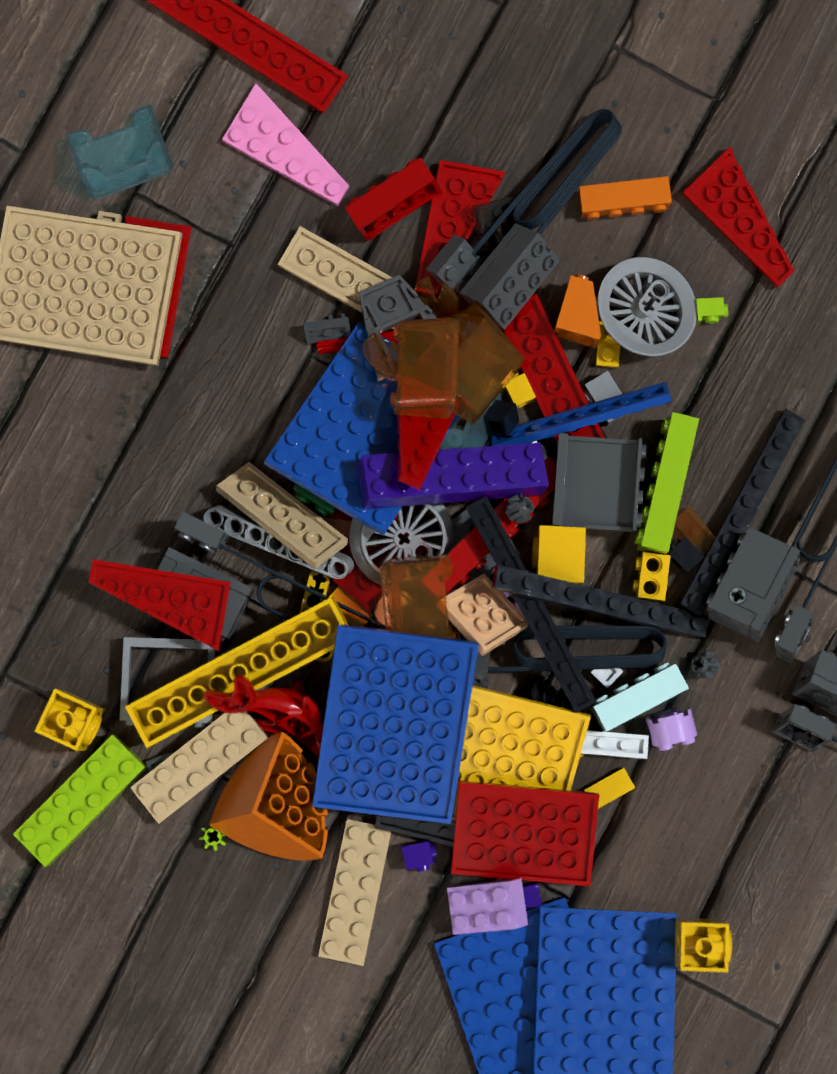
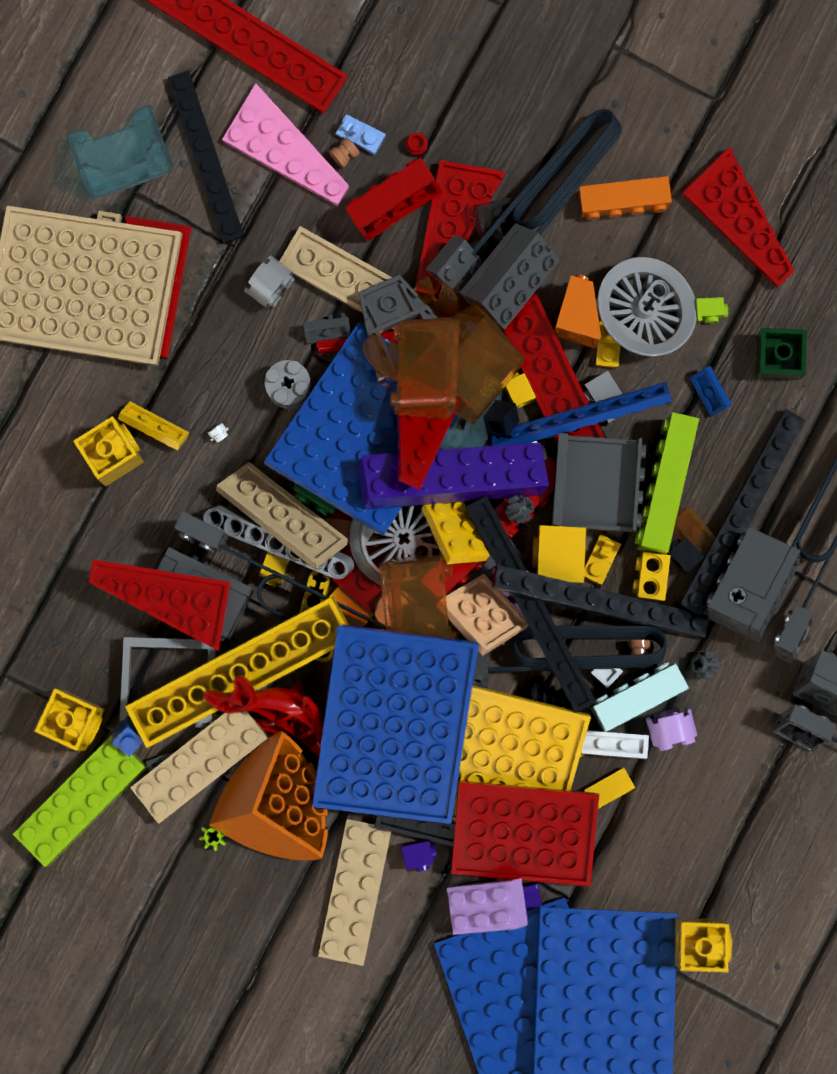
(109, 450): none -> yellow brick
(126, 736): none -> blue brick
(153, 425): none -> yellow plate
(206, 157): none -> black plate
(218, 432): none -> white plate
(269, 282): none -> light grey brick
(277, 564): none -> yellow brick
(278, 392): none -> light grey brick
(344, 152): none -> nougat wheel
(361, 134): none -> light blue plate
(416, 144): none -> red plate
(455, 532): none -> yellow plate
(601, 559): none -> yellow plate
(639, 646): none -> nougat wheel
(710, 391): none -> blue plate
(781, 353): none -> dark green brick

